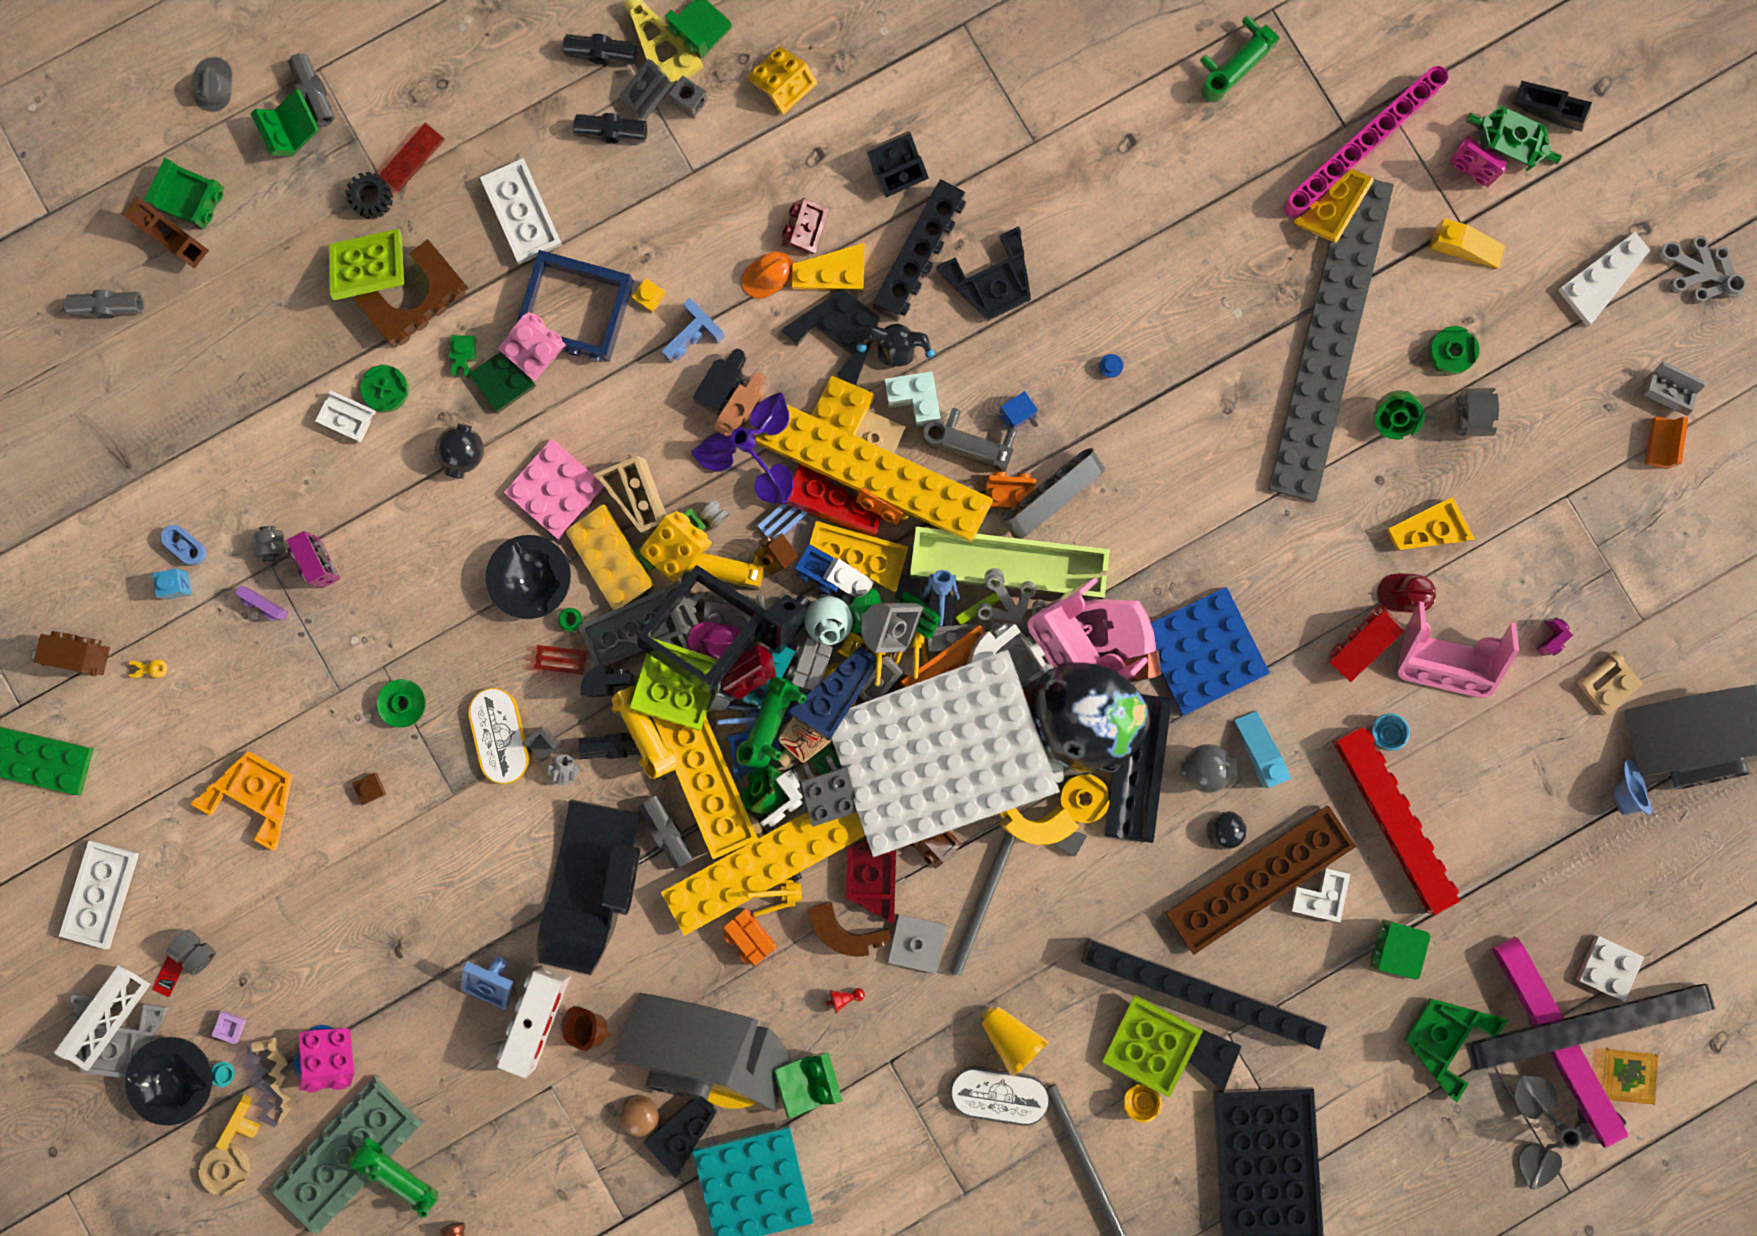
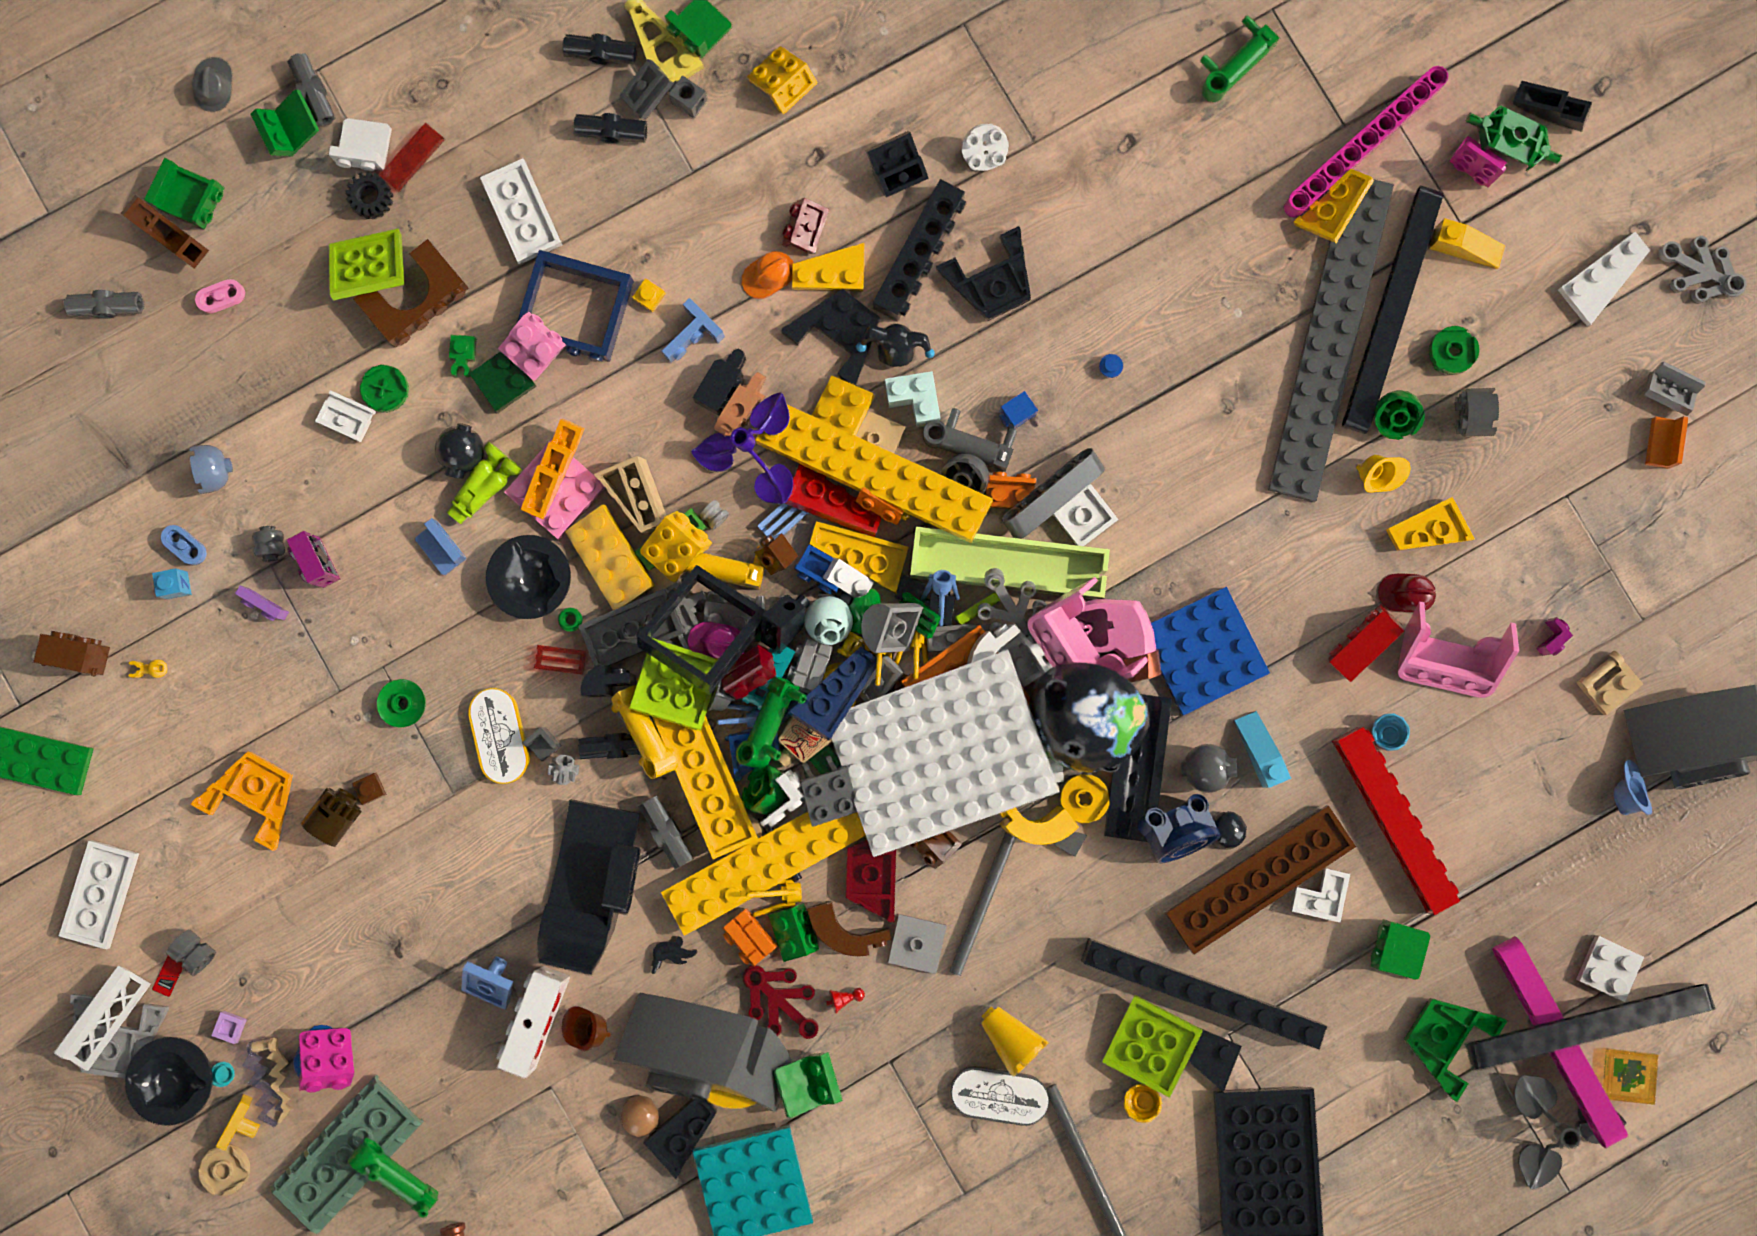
(209, 468): none -> sand blue cylinder
(221, 294): none -> bright pink plate
(331, 816): none -> dark brown gear
(362, 145): none -> white bracket
(440, 547): none -> medium blue panel
(483, 483): none -> lime piece
(552, 469): none -> light orange slope
(671, 951): none -> black piece
(777, 998): none -> dark red plant
(794, 932): none -> green bracket
(968, 471): none -> dark grey cylinder
(974, 149): none -> white plate
(1085, 516): none -> white plate
(1179, 830): none -> dark blue piece
(1383, 473): none -> yellow piece
(1392, 309): none -> black beam

